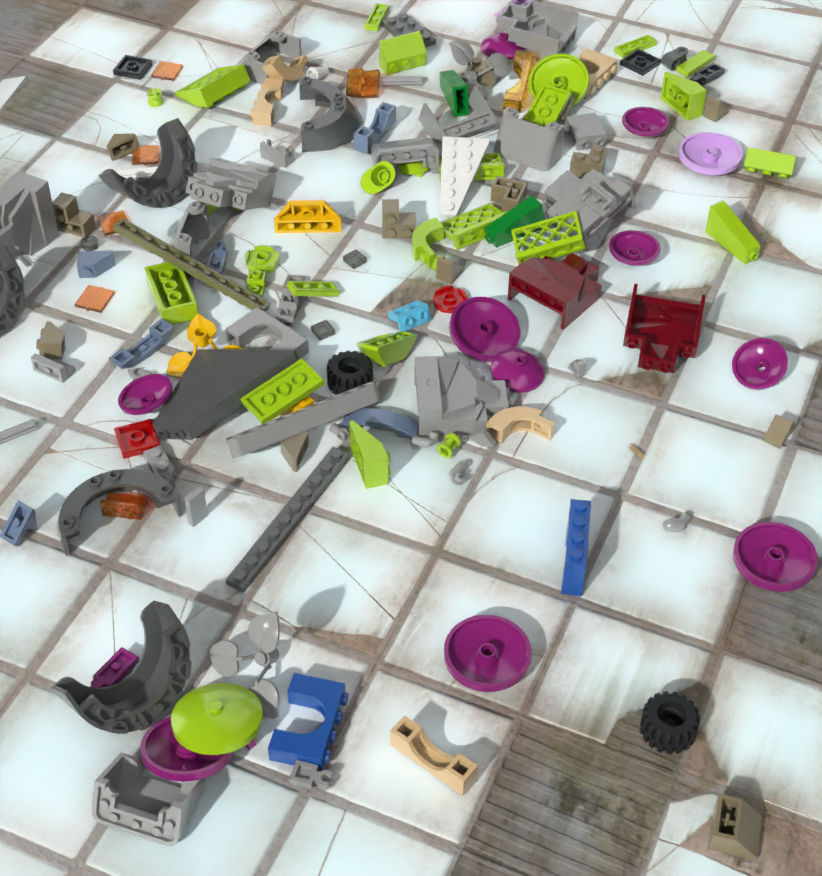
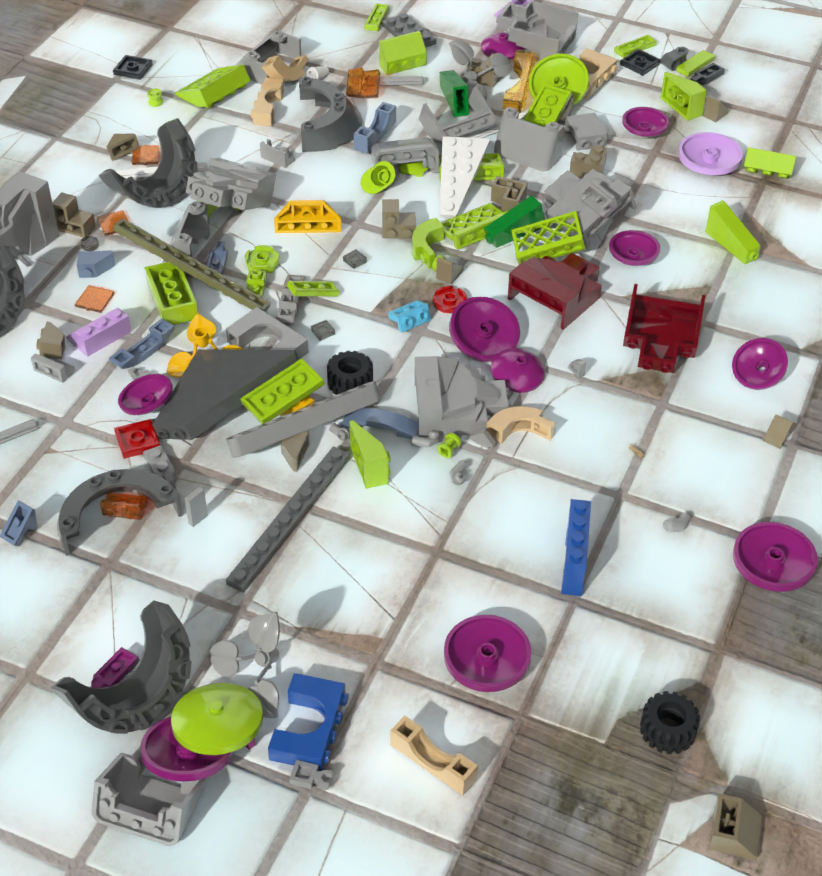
(101, 332): none -> lavender slope
(167, 71): clear orange piece -> none
(388, 347): lime wedge -> none

